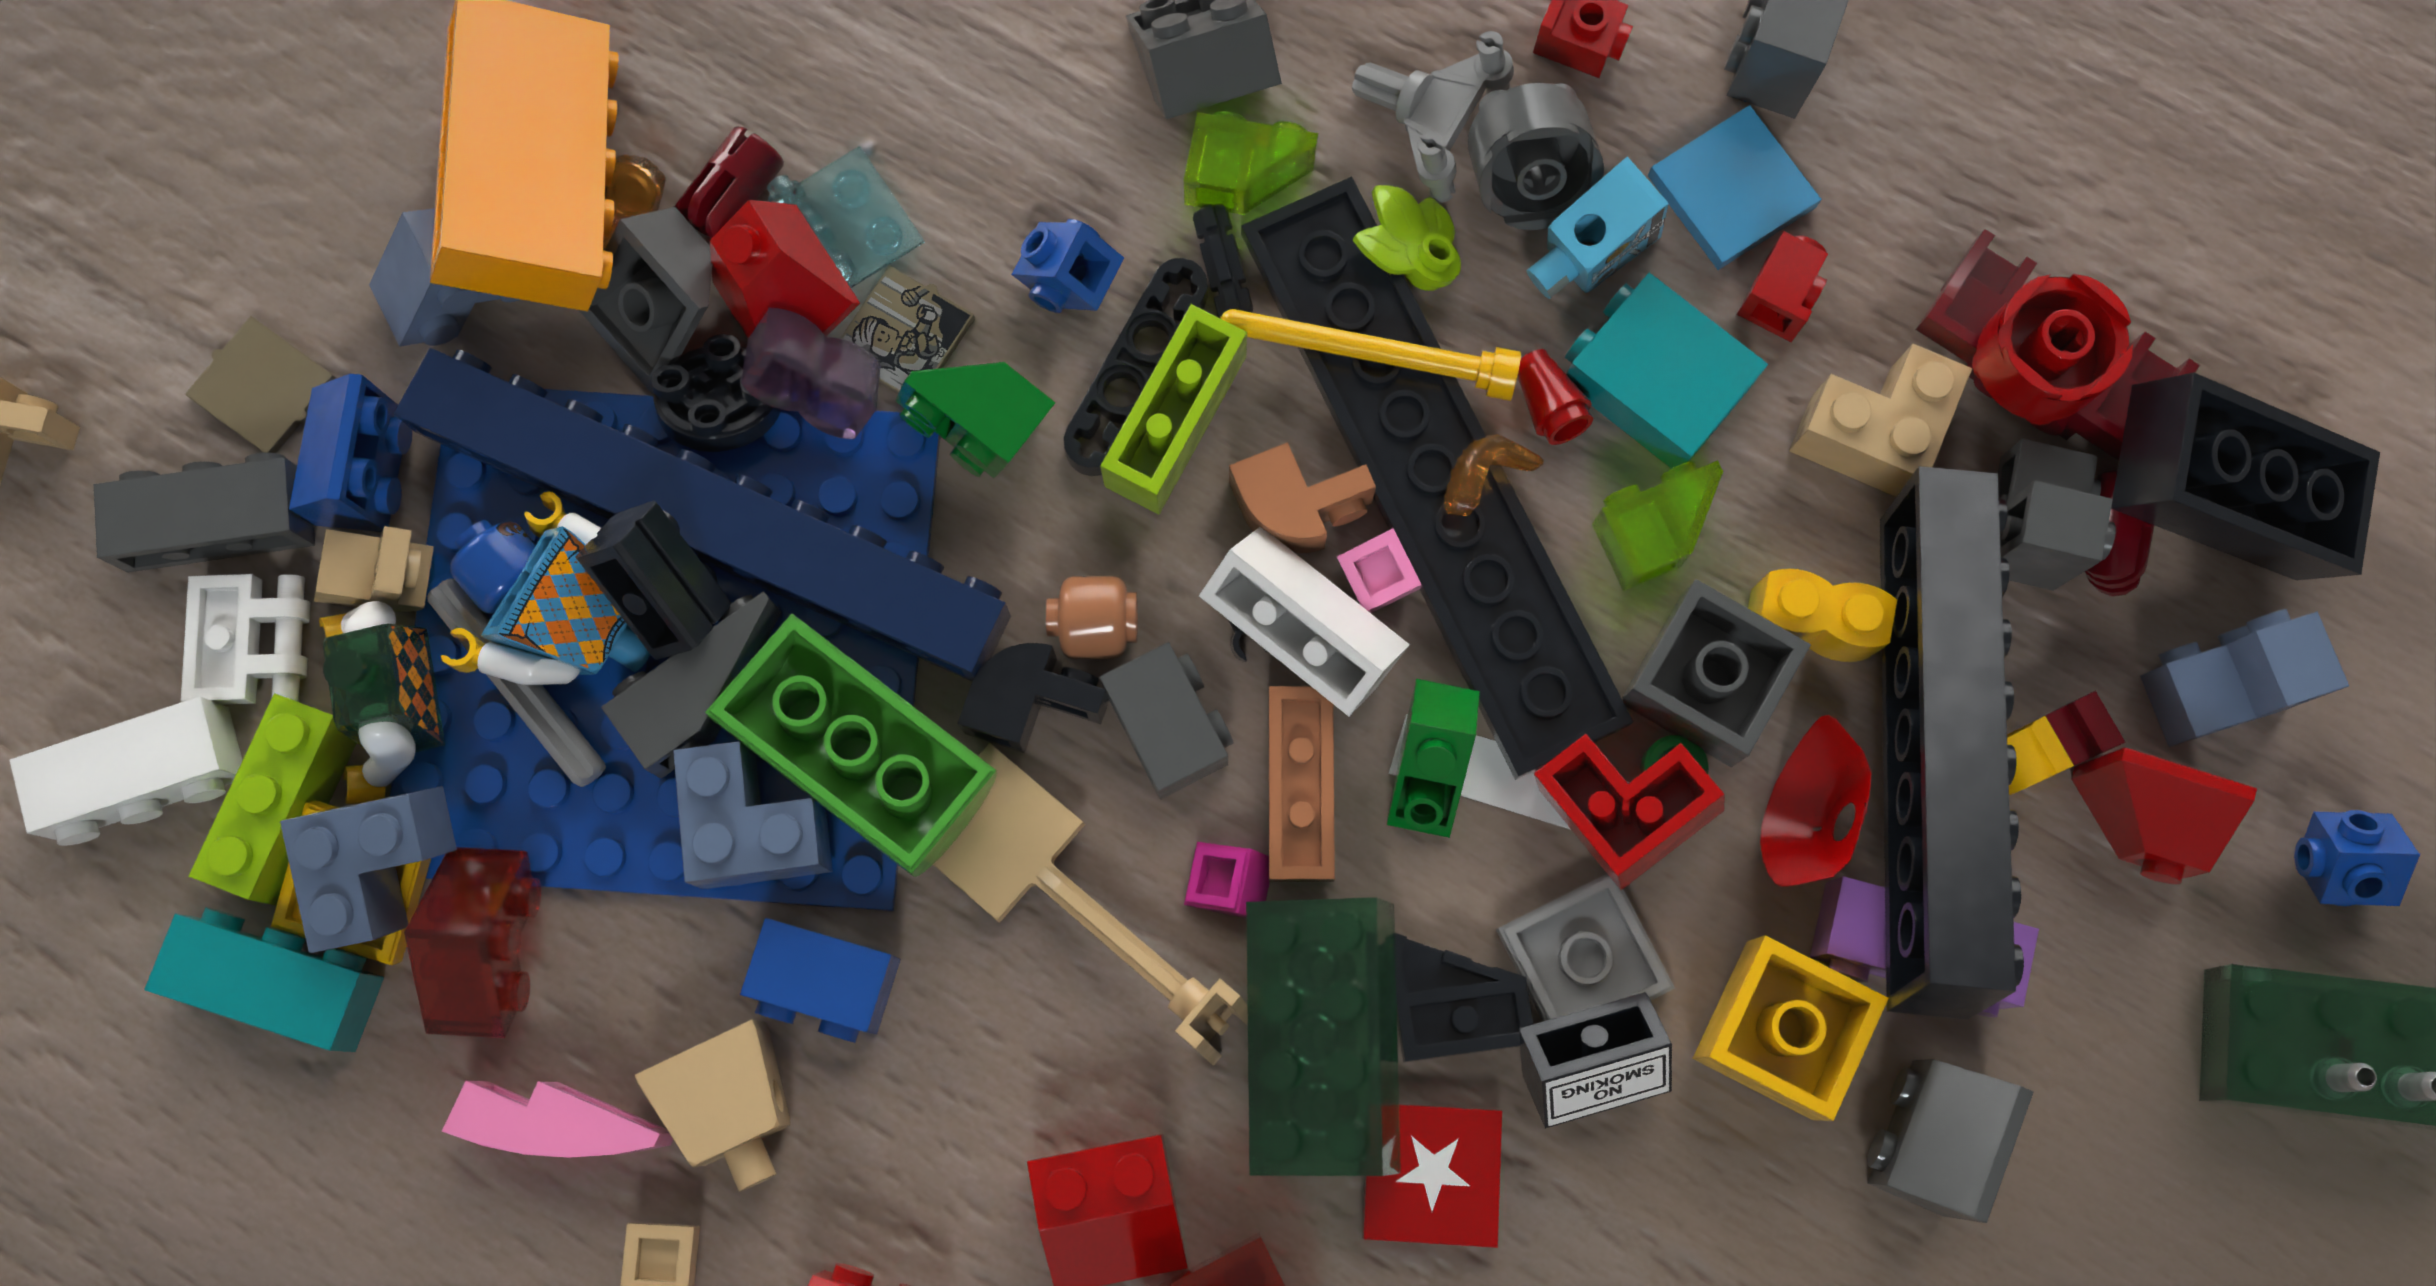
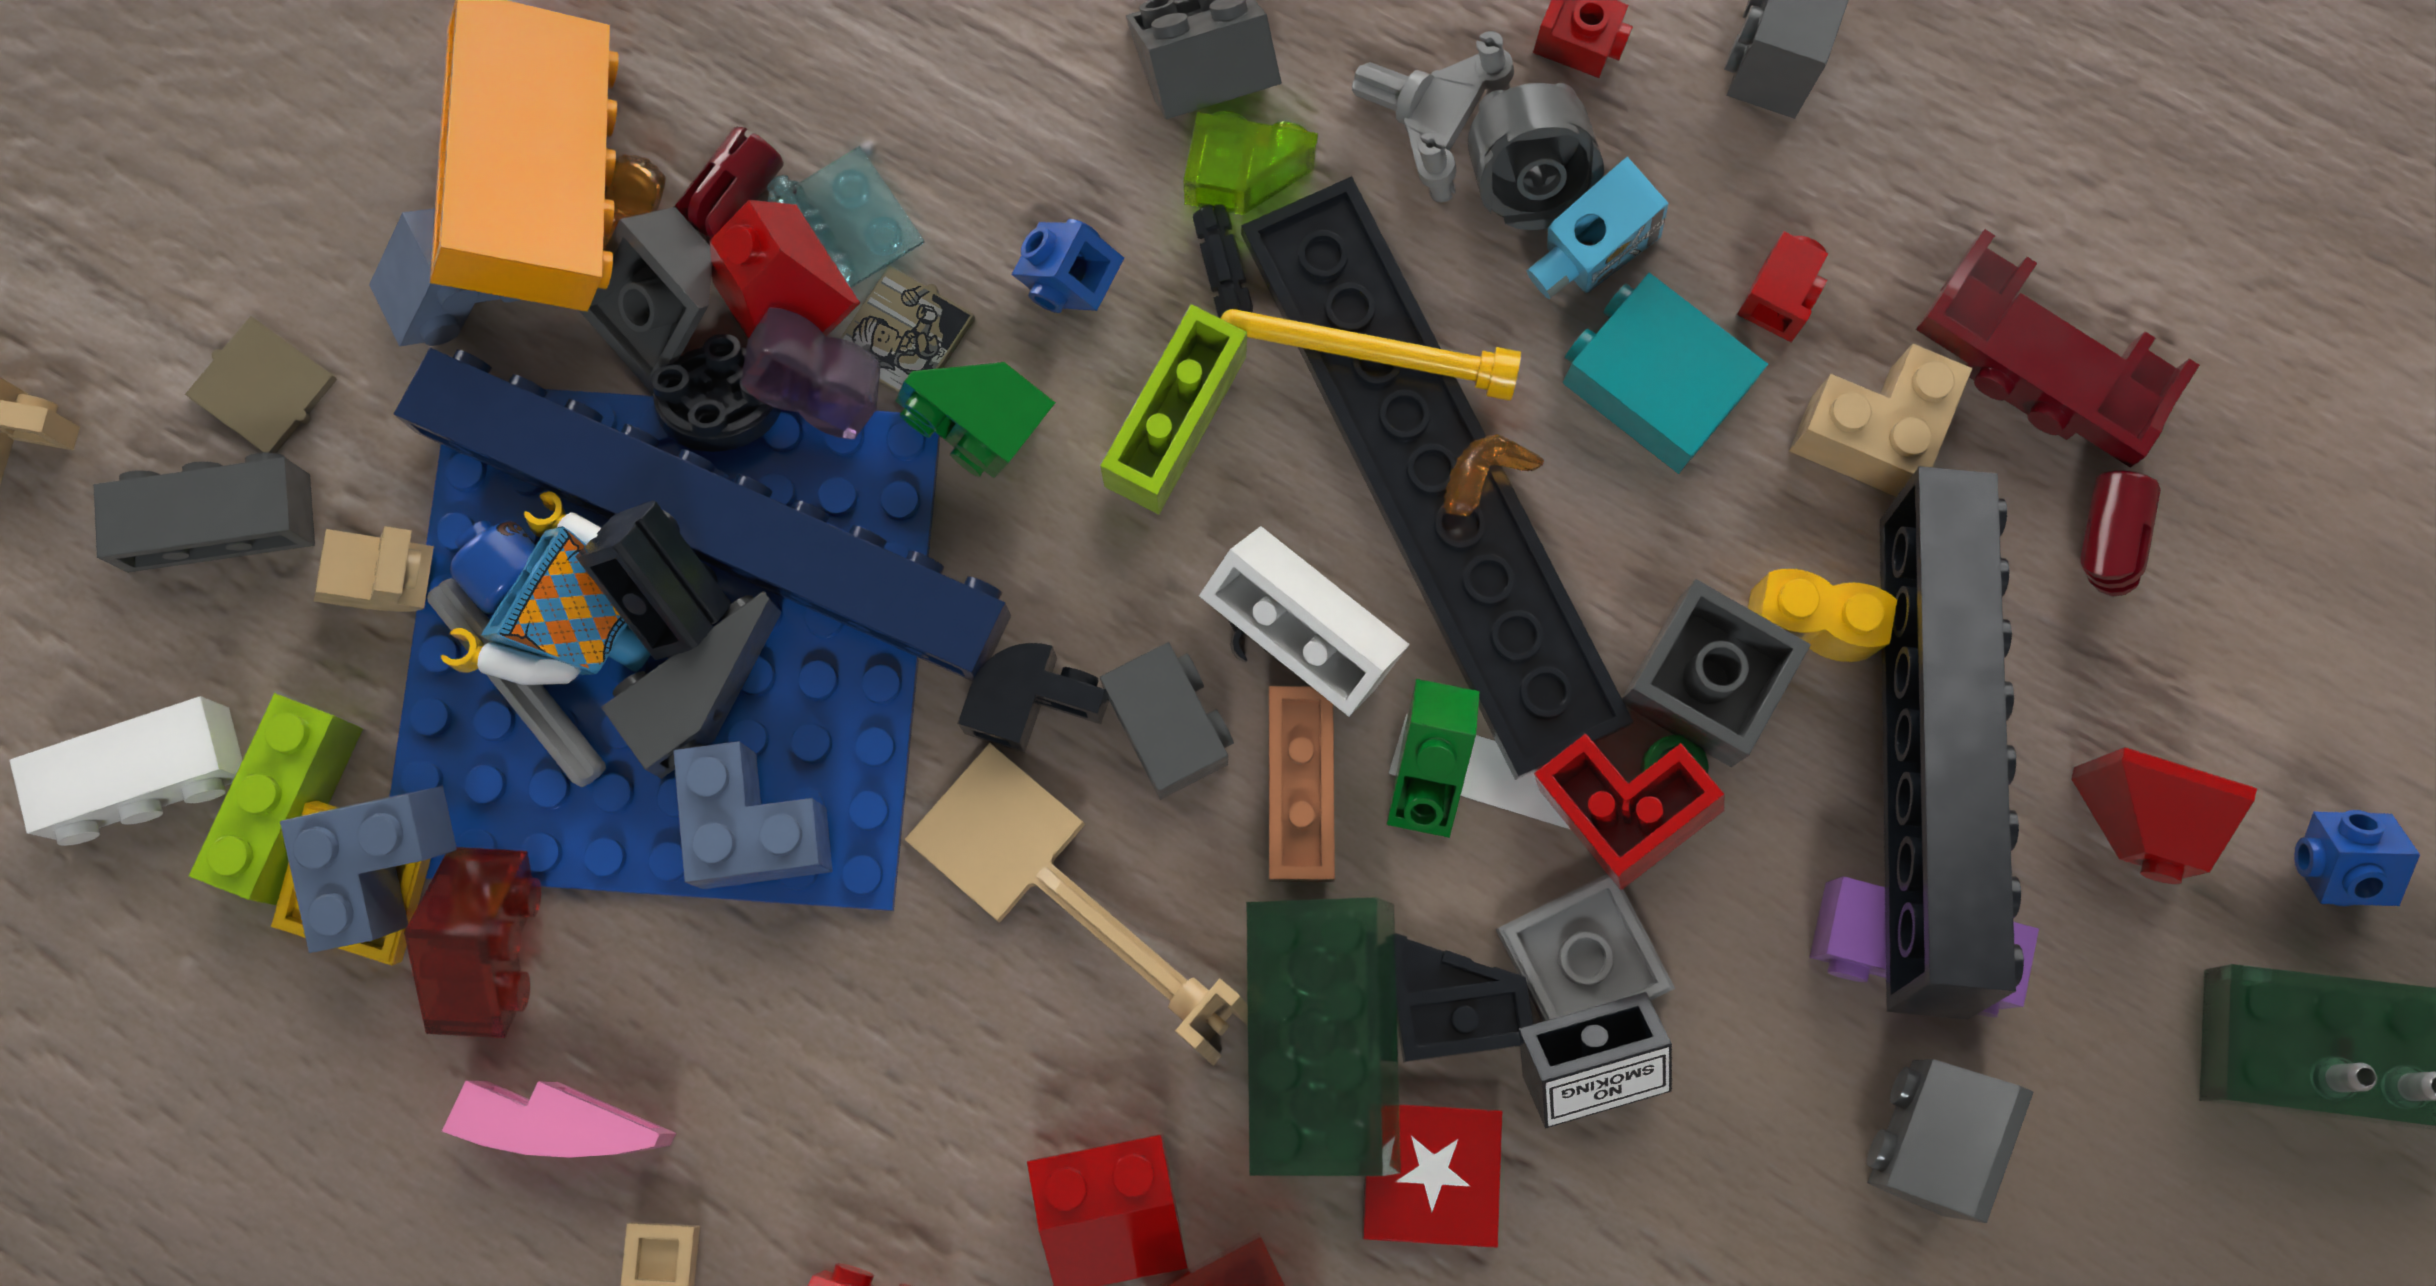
(224, 638): white plate -> none
(265, 980): teal brick -> none
(350, 457): blue slope -> none
(380, 694): torso -> none
(722, 1101): tan torso -> none
(819, 978): blue brick -> none
(854, 746): bright green brick -> none
(1093, 617): nougat head -> none
(1130, 363): black beam -> none
(1227, 878): dark pink slope -> none
(1278, 500): nougat brick -> none
(1379, 571): bright pink plate -> none
(1411, 239): lime plate -> none
(1553, 399): red cone -> none
(1659, 527): clear neon green slope -> none
(1734, 187): dark azure tile -> none
(1790, 1028): yellow brick -> none
(1809, 794): red piece -> none
(2053, 514): dark grey brick -> none
(2054, 347): red brick -> none
(2062, 740): leg -> none
(2245, 478): black brick -> none
(2250, 676): sand blue brick -> none

